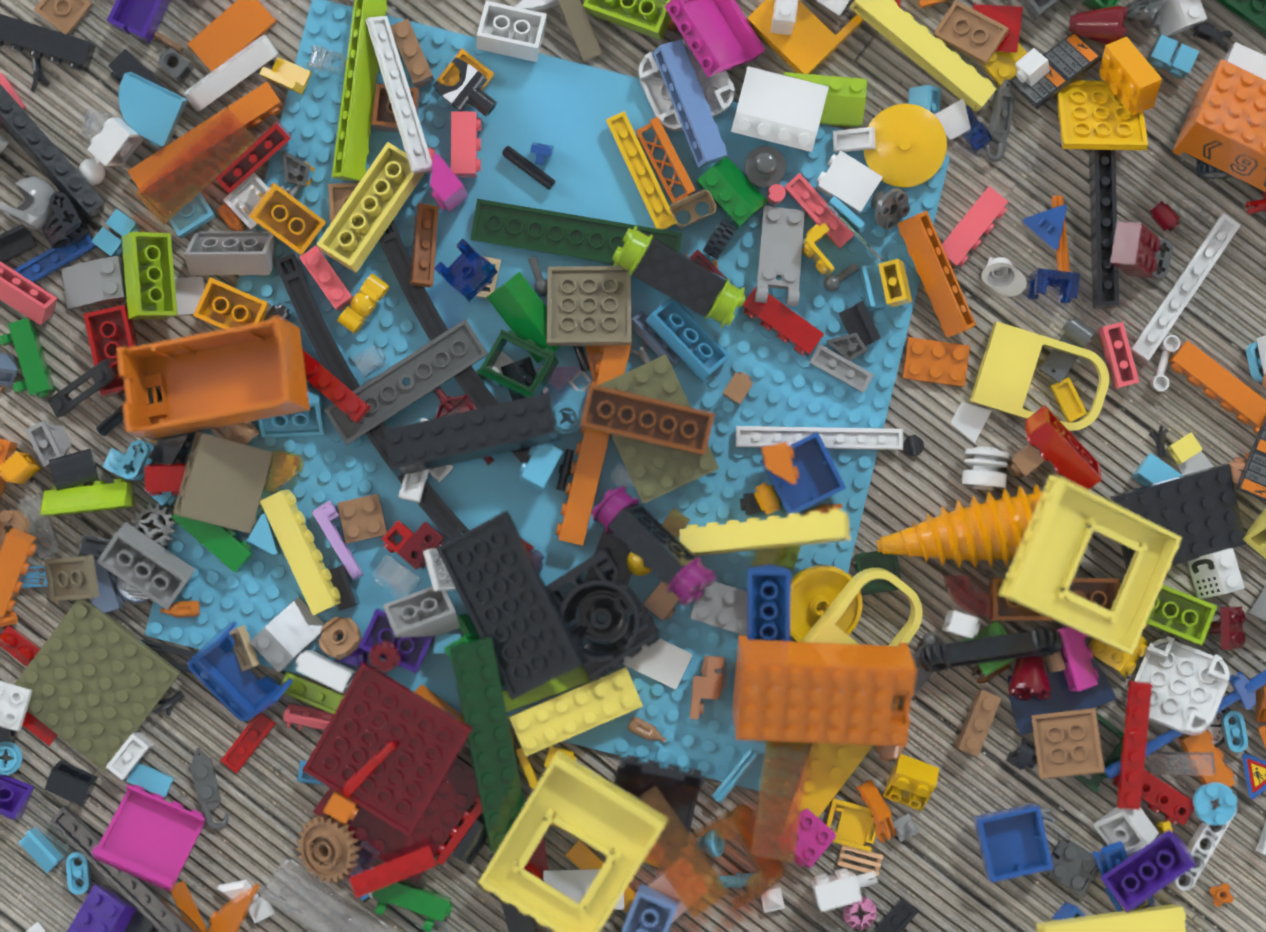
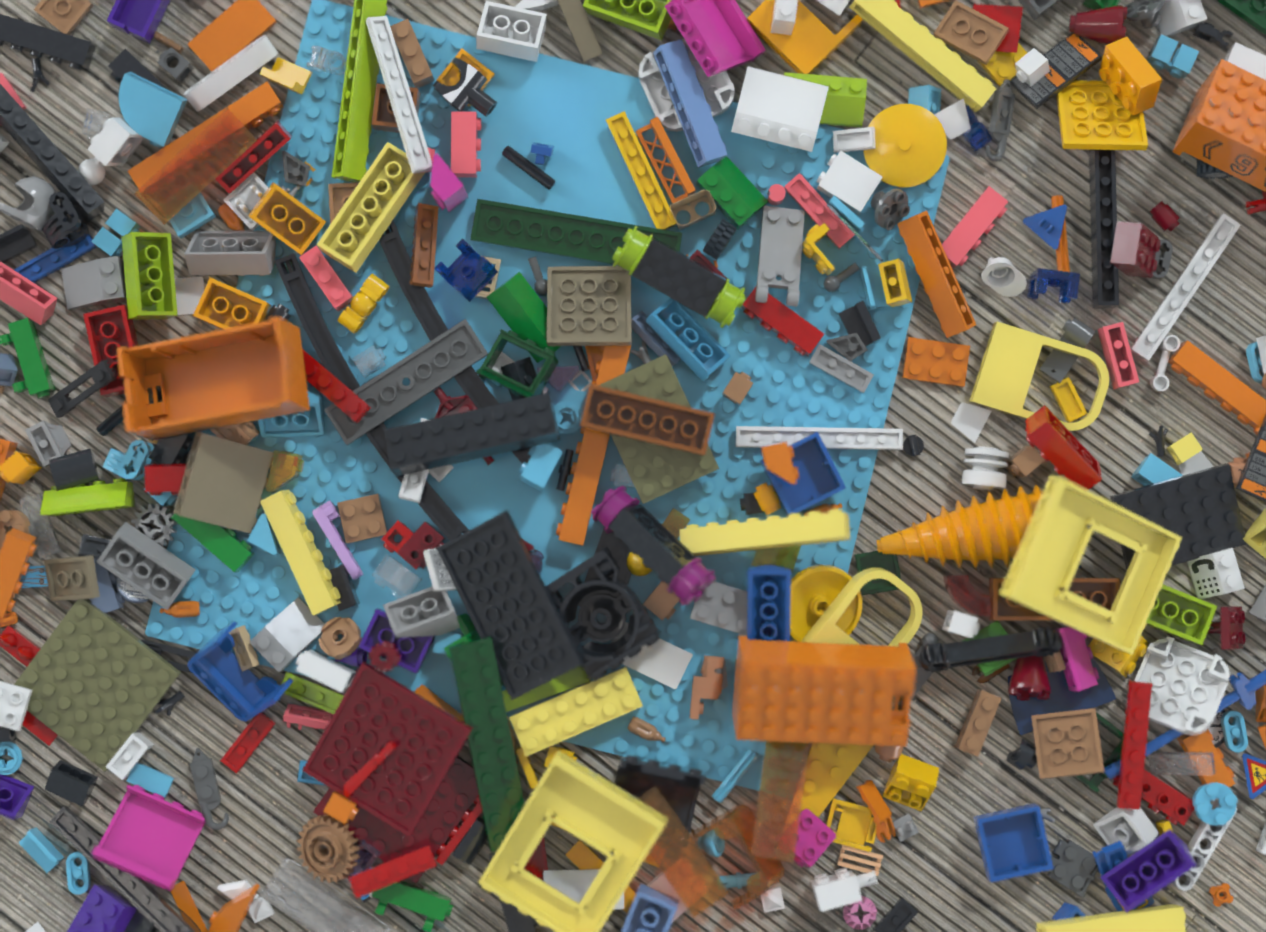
(765, 166): dark grey plate -> none

